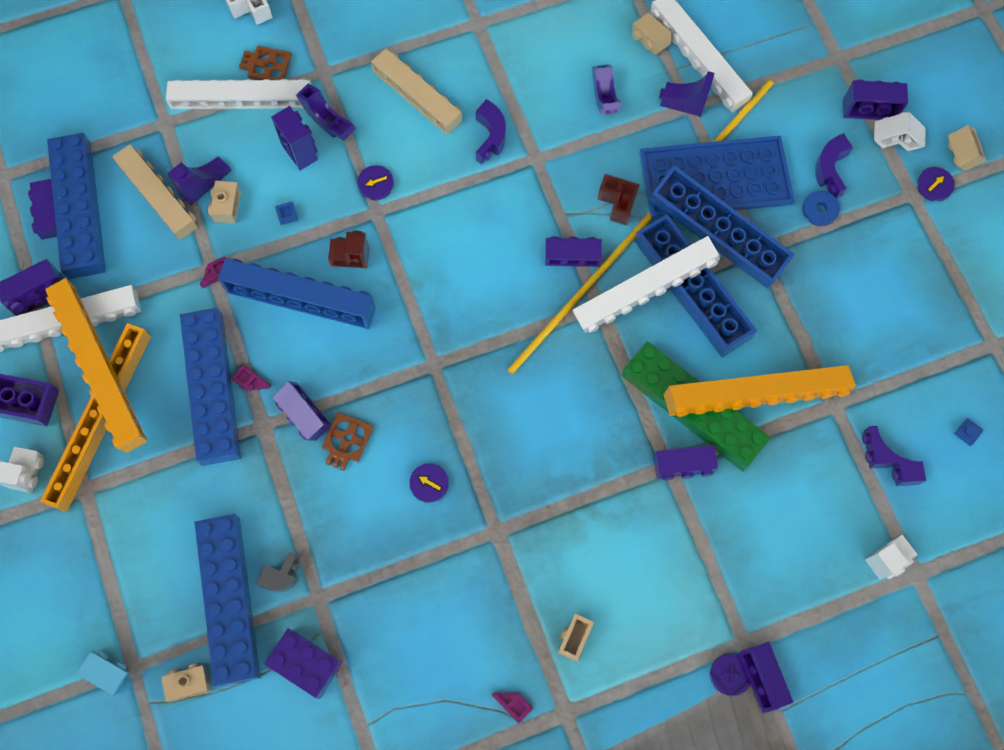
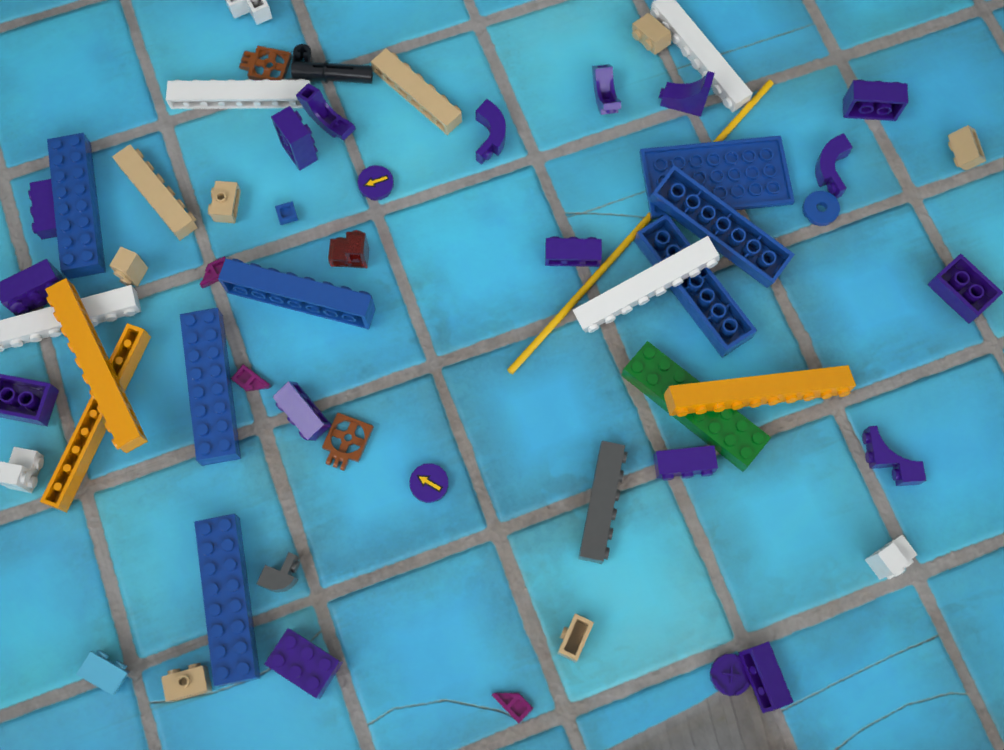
(128, 267): none -> tan brick
(195, 182): dark purple arch -> none
(327, 71): none -> black piece
(601, 503): none -> dark grey brick
(621, 194): clear red brick -> none
(901, 130): white brick -> none
(935, 184): dark purple tile -> none
(965, 288): none -> dark purple brick
(968, 432): blue plate -> none

